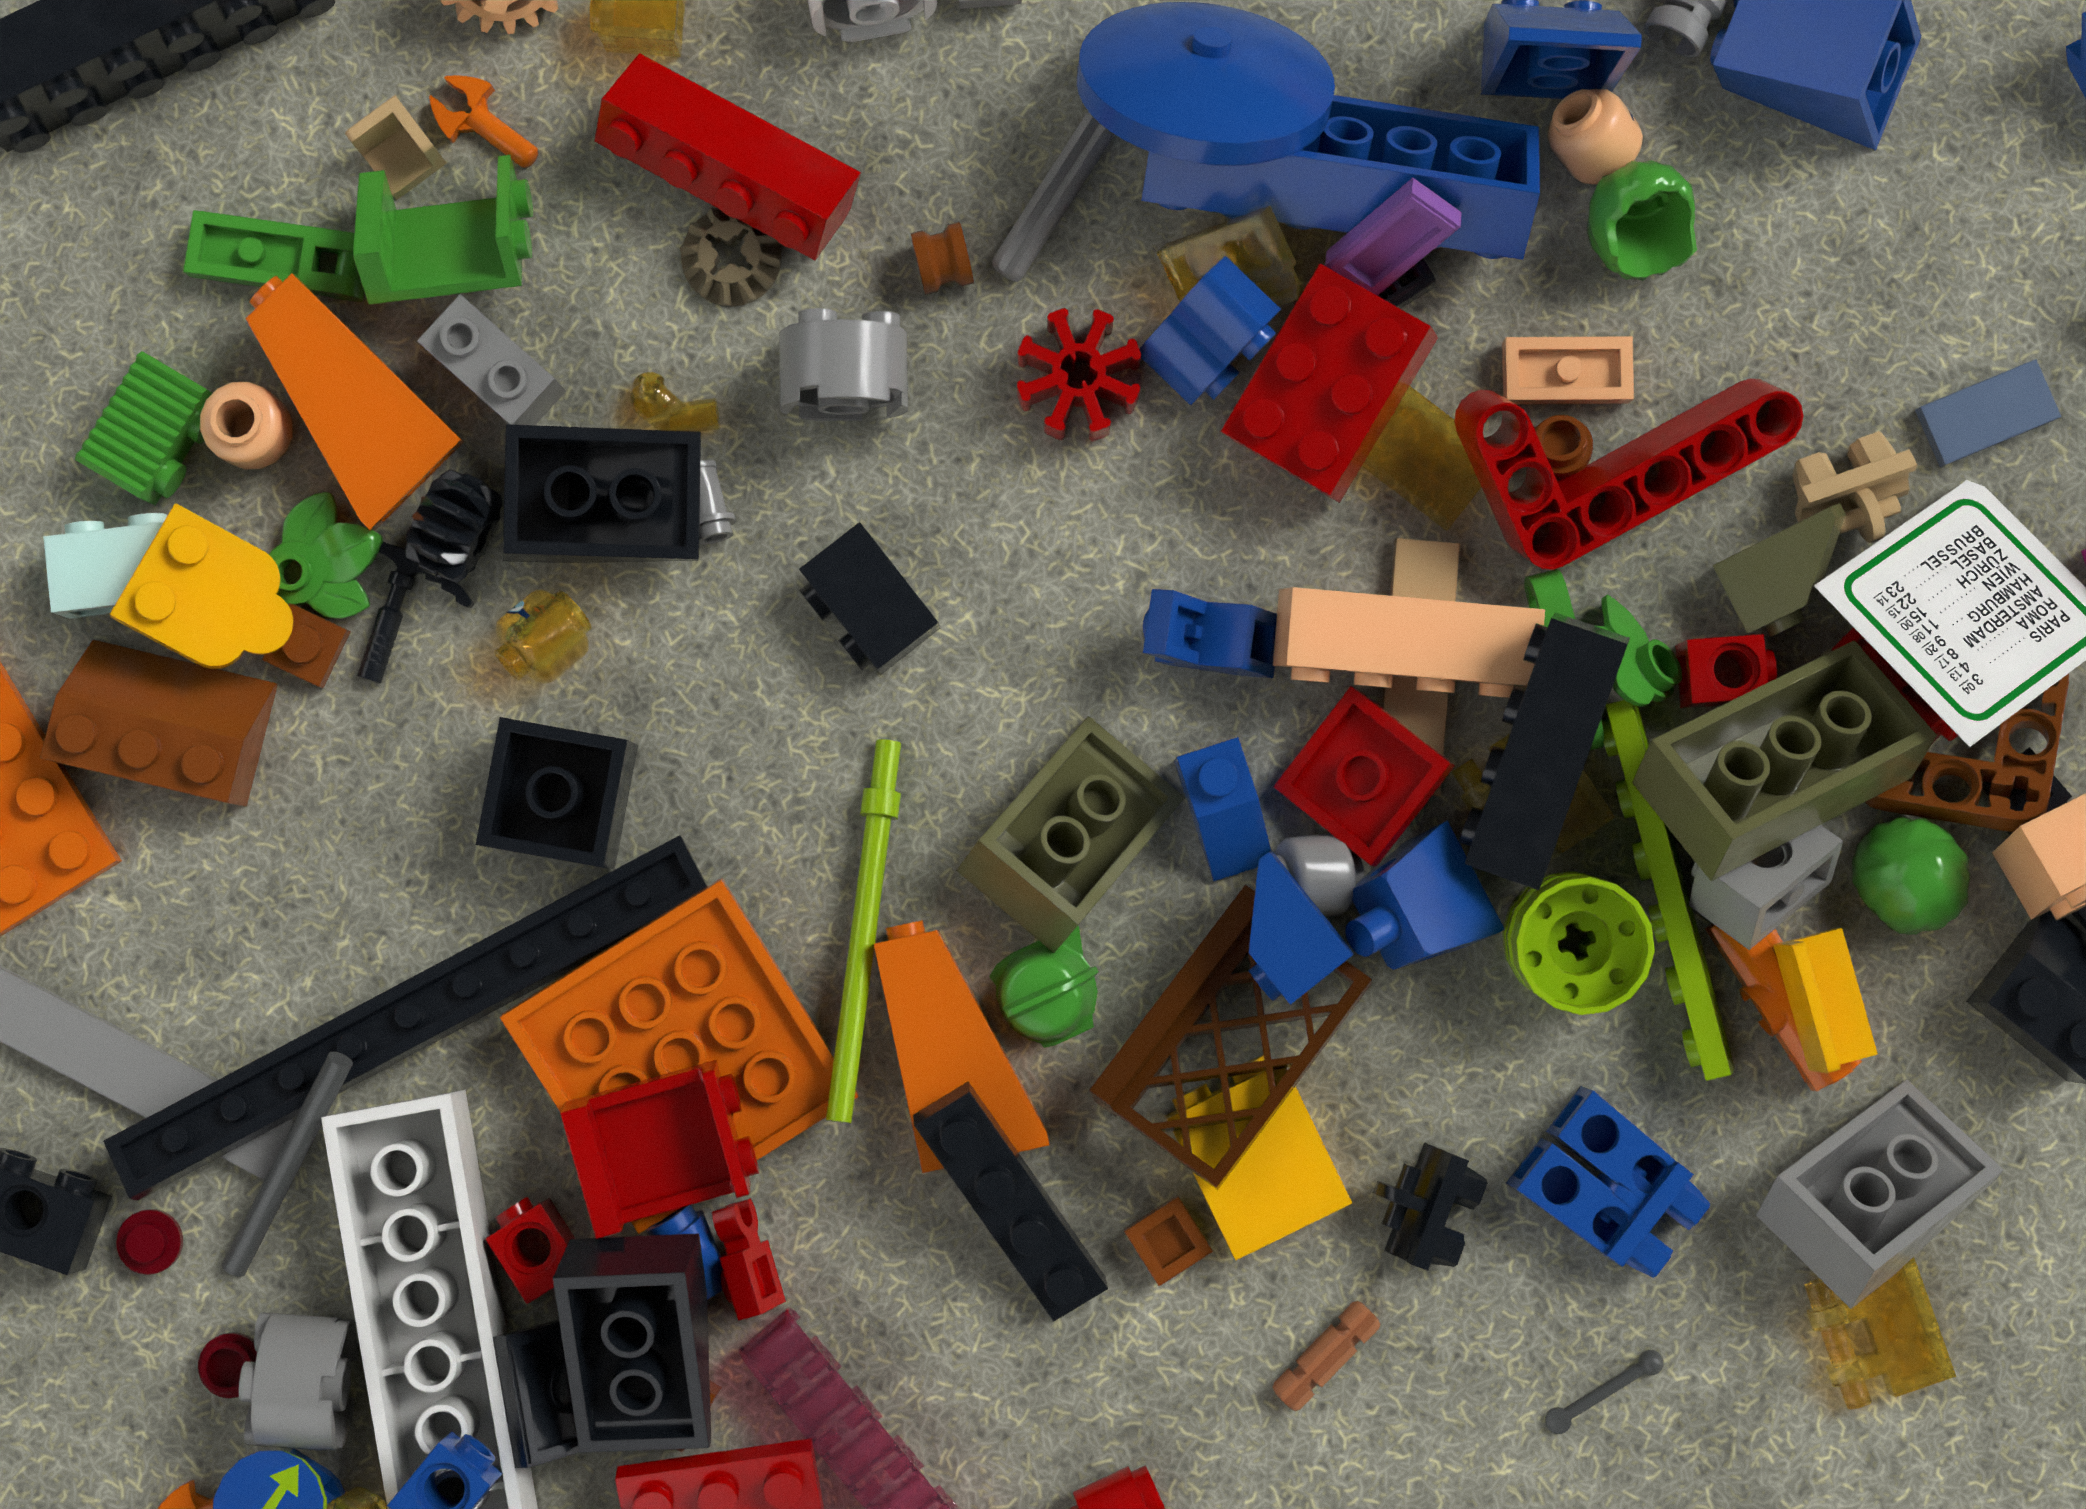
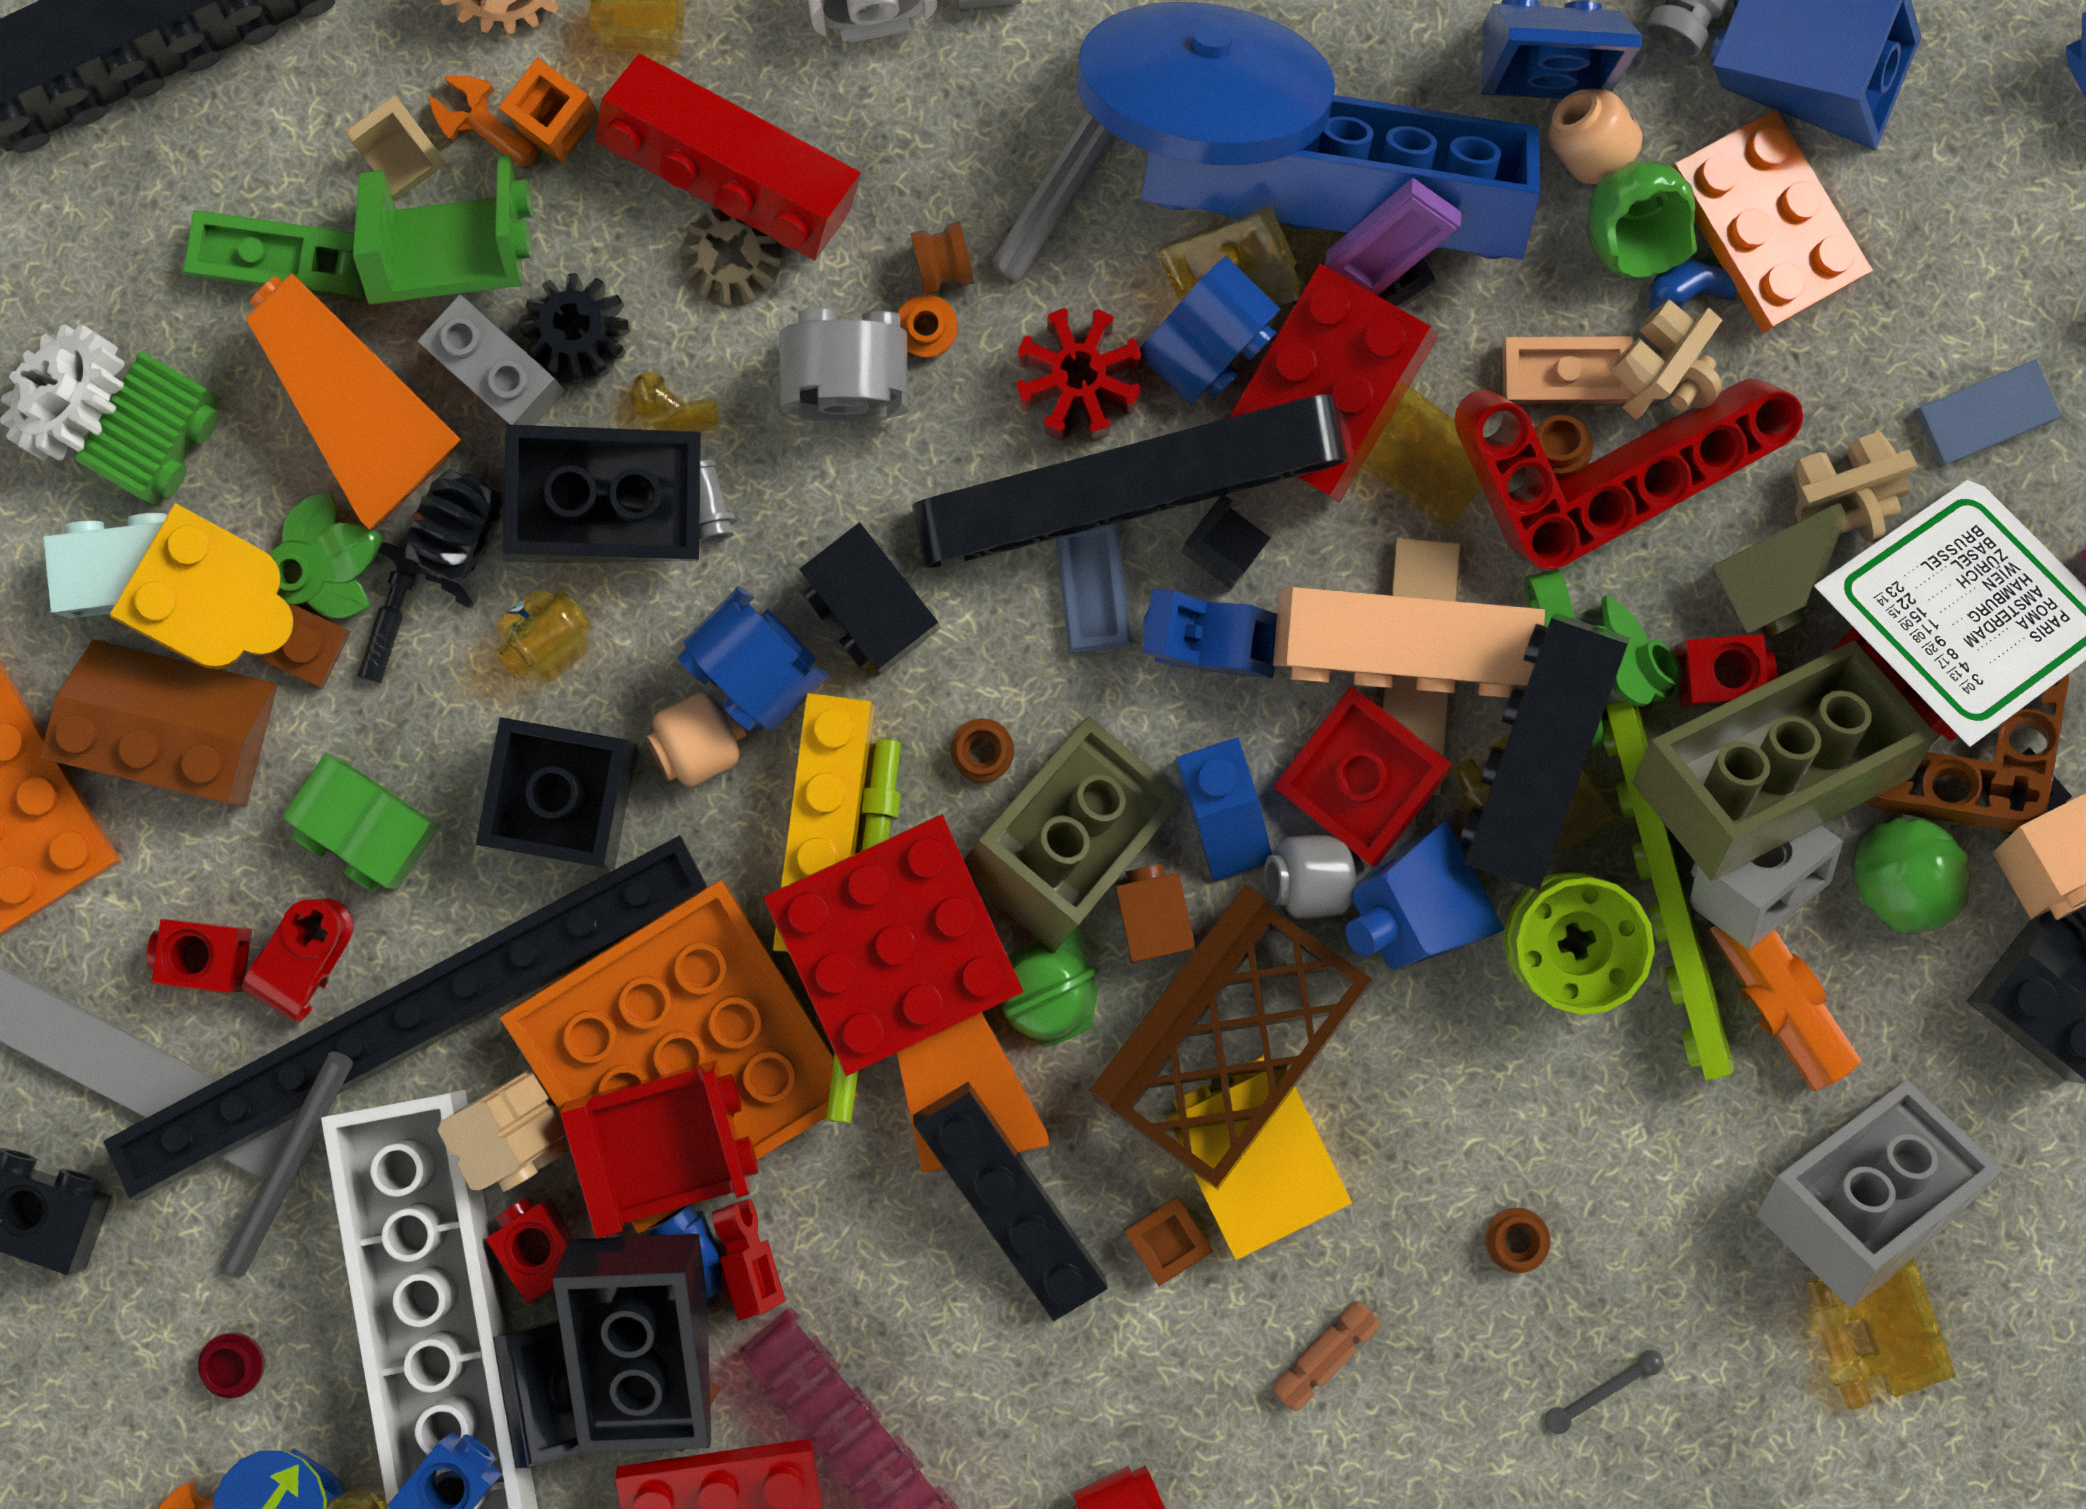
(62, 392): none -> white gear
(149, 1241): dark red plate -> none
(227, 955): none -> red brick
(246, 425): light nougat head -> none
(295, 964): none -> red piece
(300, 1382): light grey brick -> none
(359, 823): none -> bright green brick
(506, 1134): none -> tan brick
(549, 110): none -> orange brick
(597, 313): none -> black gear
(694, 740): none -> light nougat head
(752, 662): none -> blue brick
(827, 786): none -> yellow brick
(893, 944): none -> red plate
(936, 343): none -> orange plate
(976, 730): none -> dark orange plate
(1093, 590): none -> sand blue tile
(1131, 481): none -> black beam
(1154, 913): none -> dark orange brick
(1225, 543): none -> black panel
(1290, 935): blue slope -> none
(1422, 1206): black hips -> none
(1537, 1246): none -> dark orange plate
(1628, 1195): blue hips -> none
(1676, 368): none -> tan hips
(1690, 279): none -> blue arm
(1771, 221): none -> plate
(1825, 1000): yellow panel -> none

